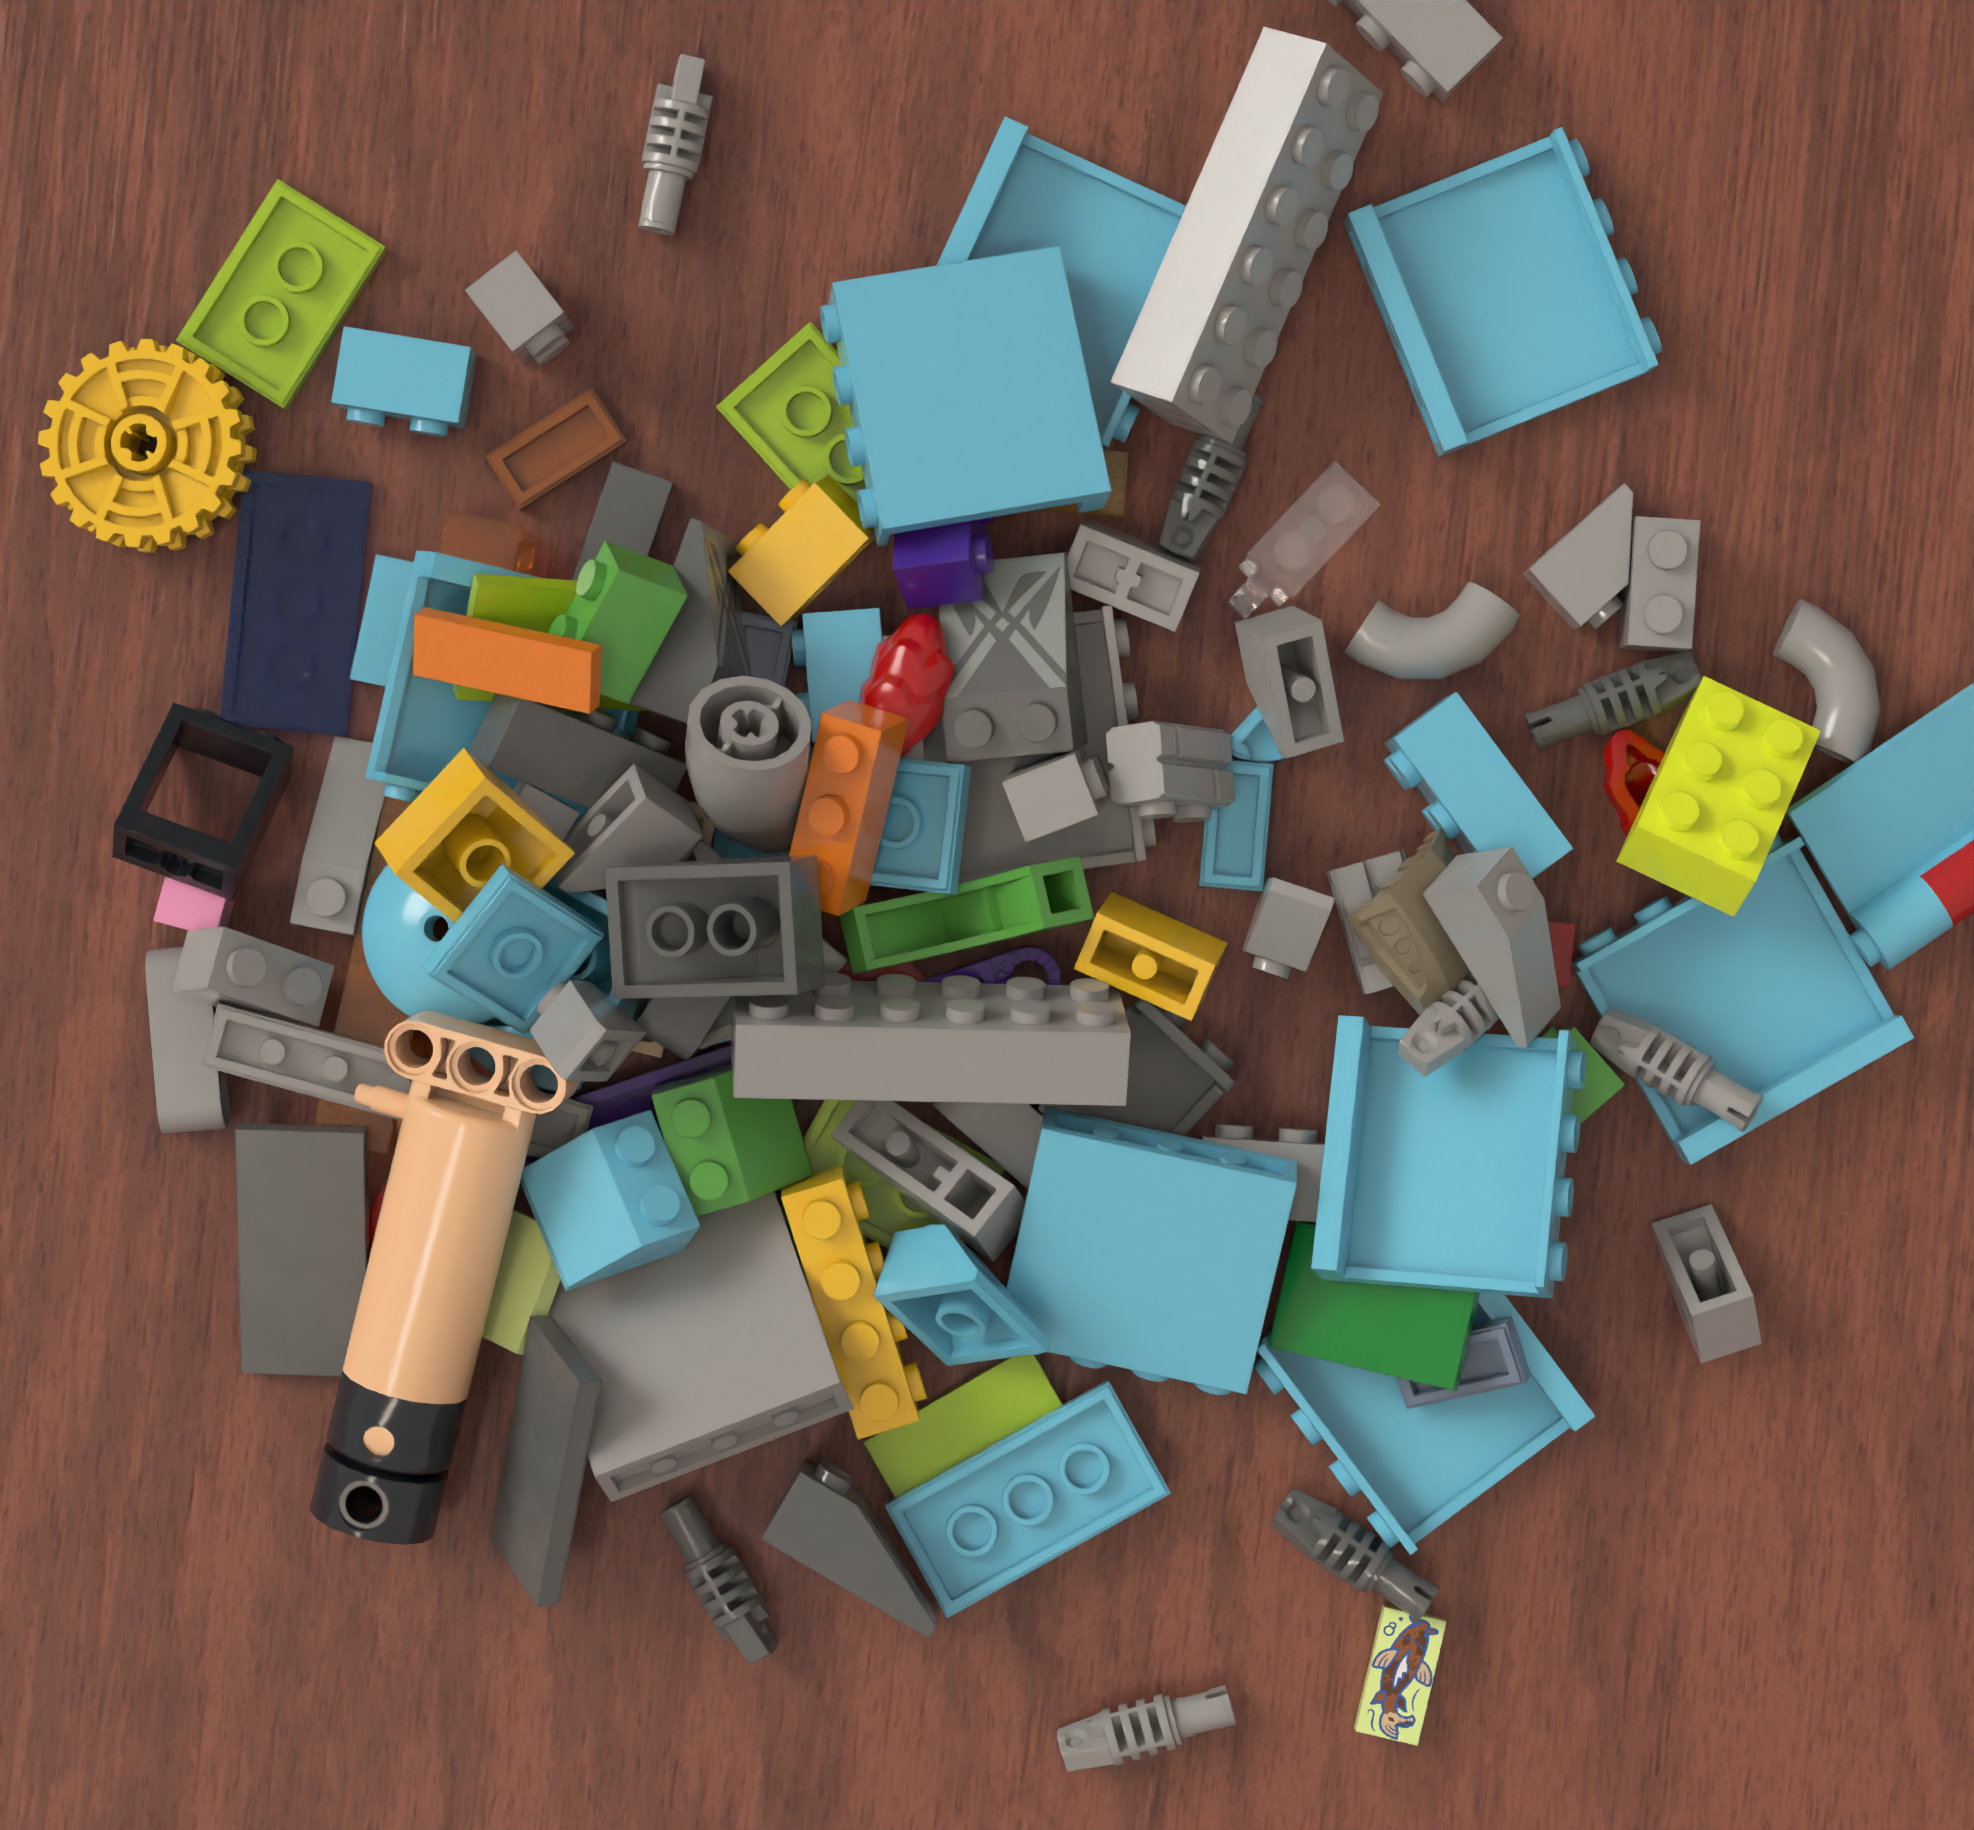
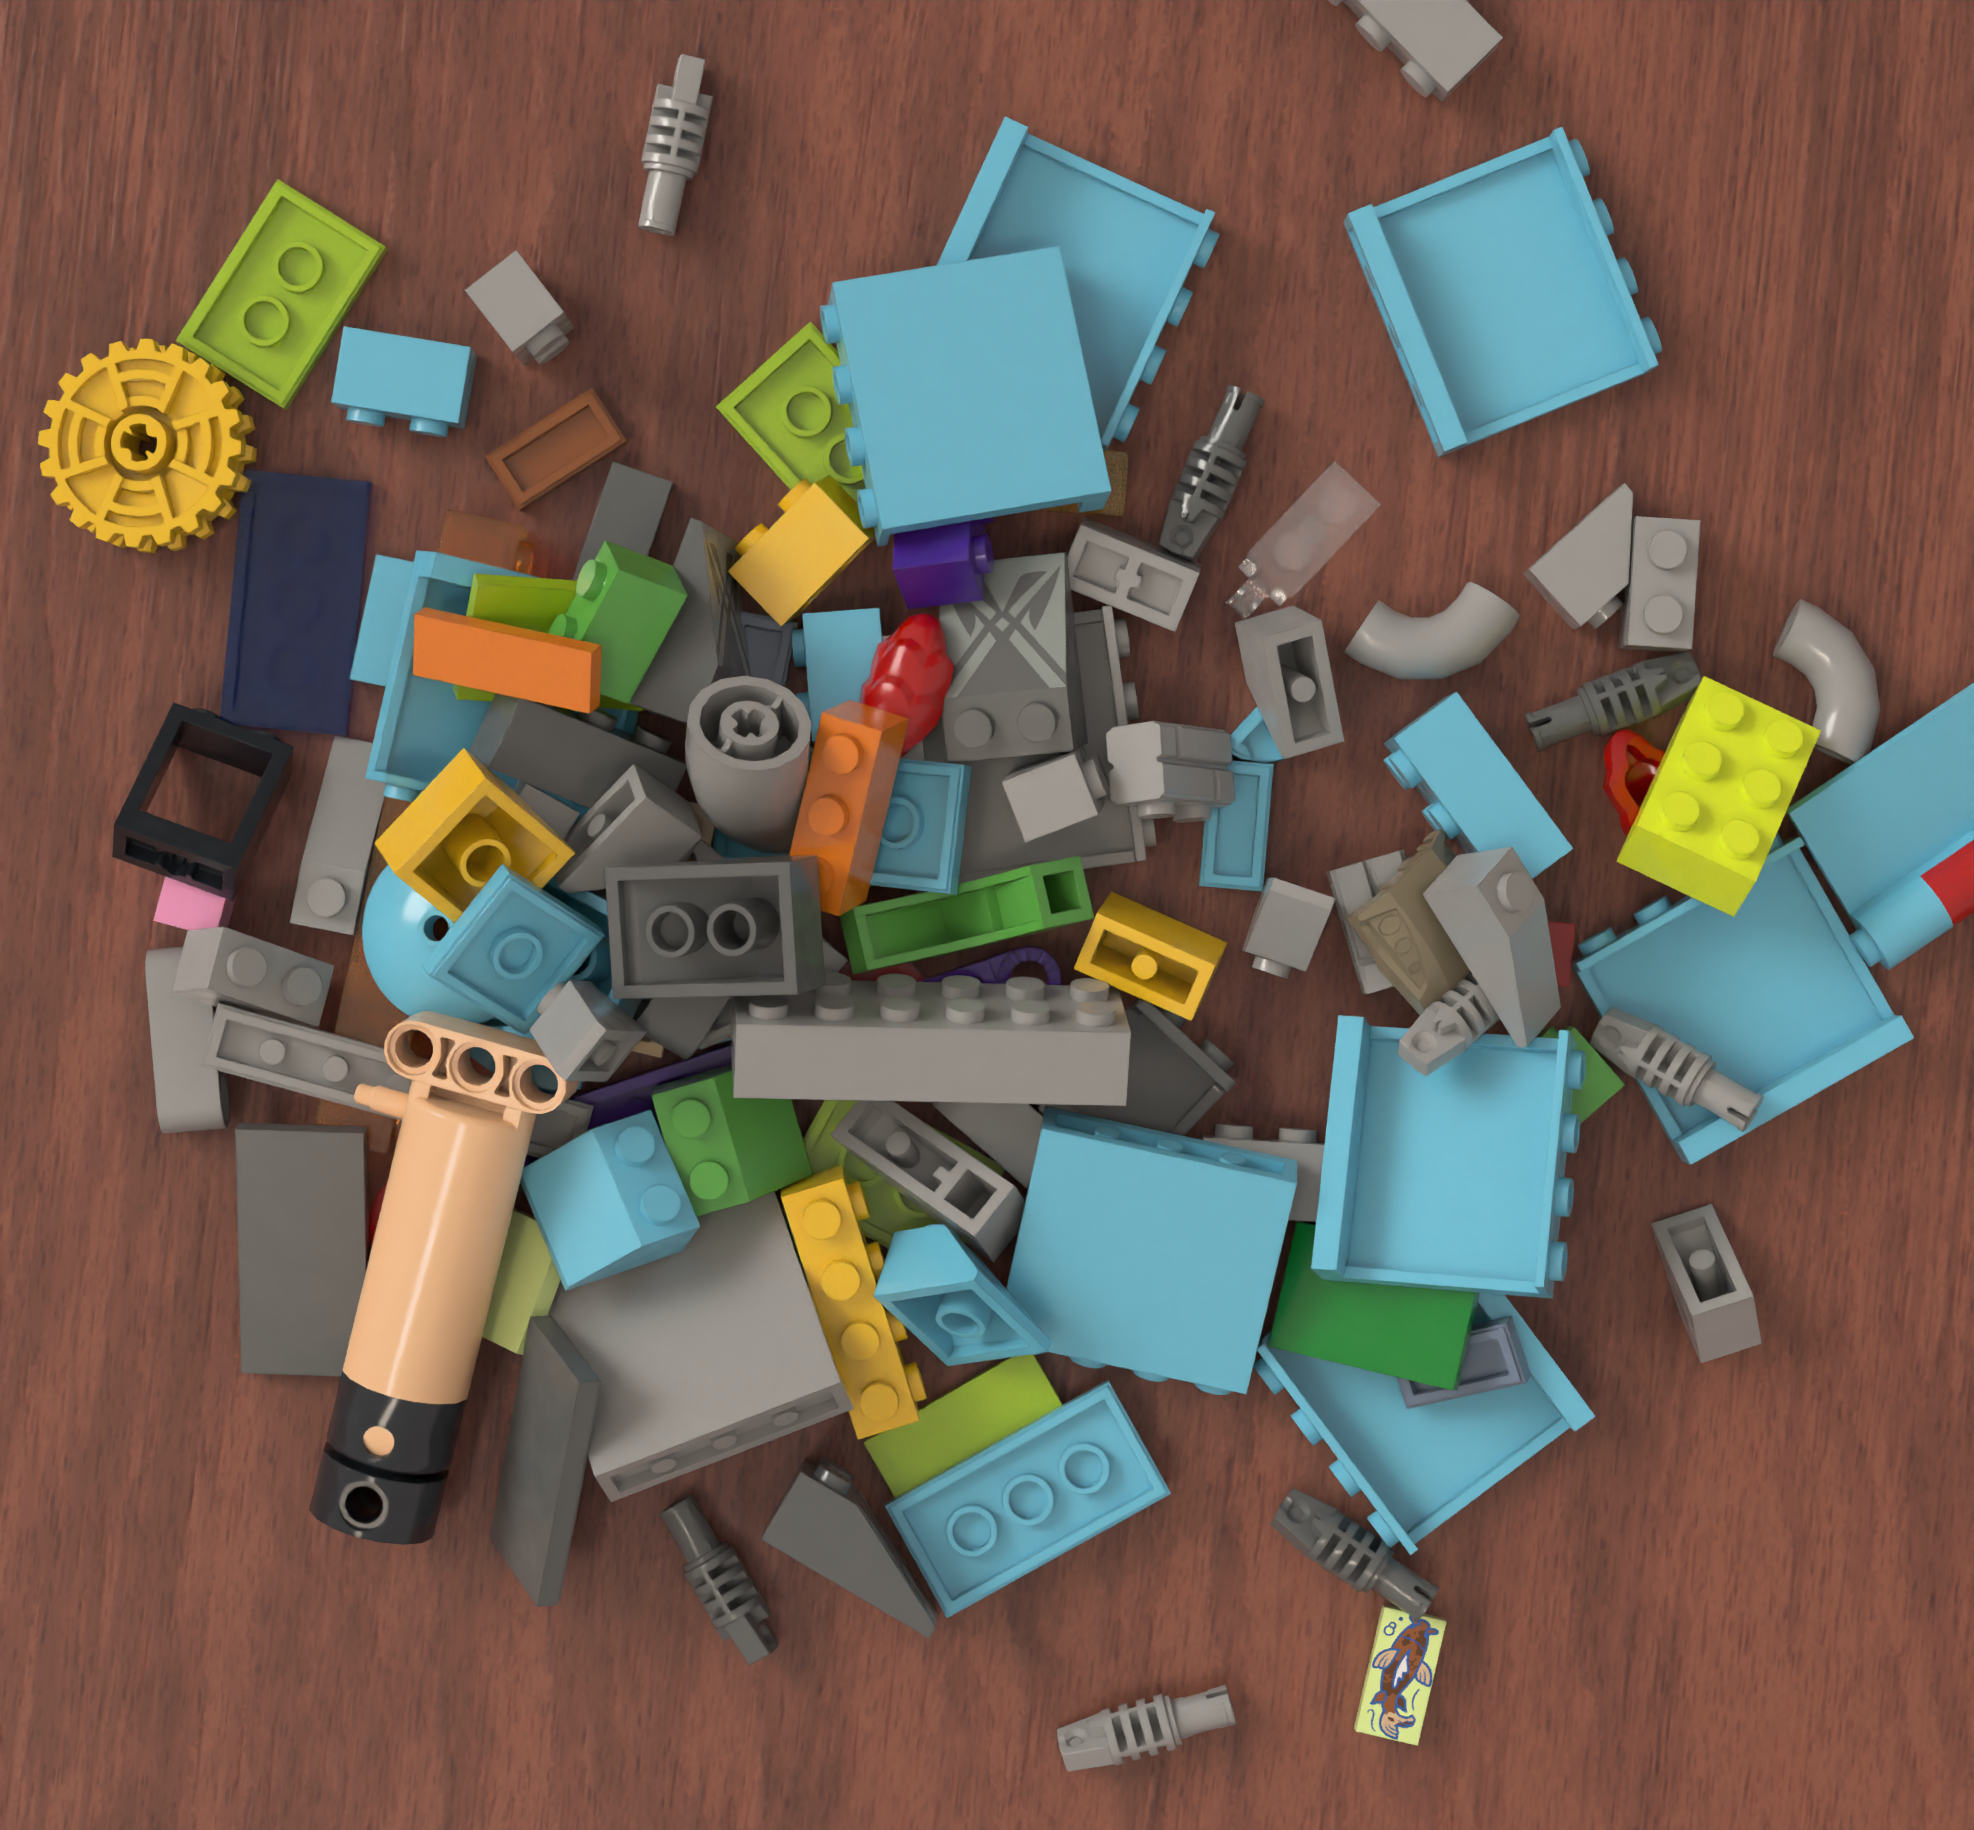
(1248, 235): light grey brick -> none

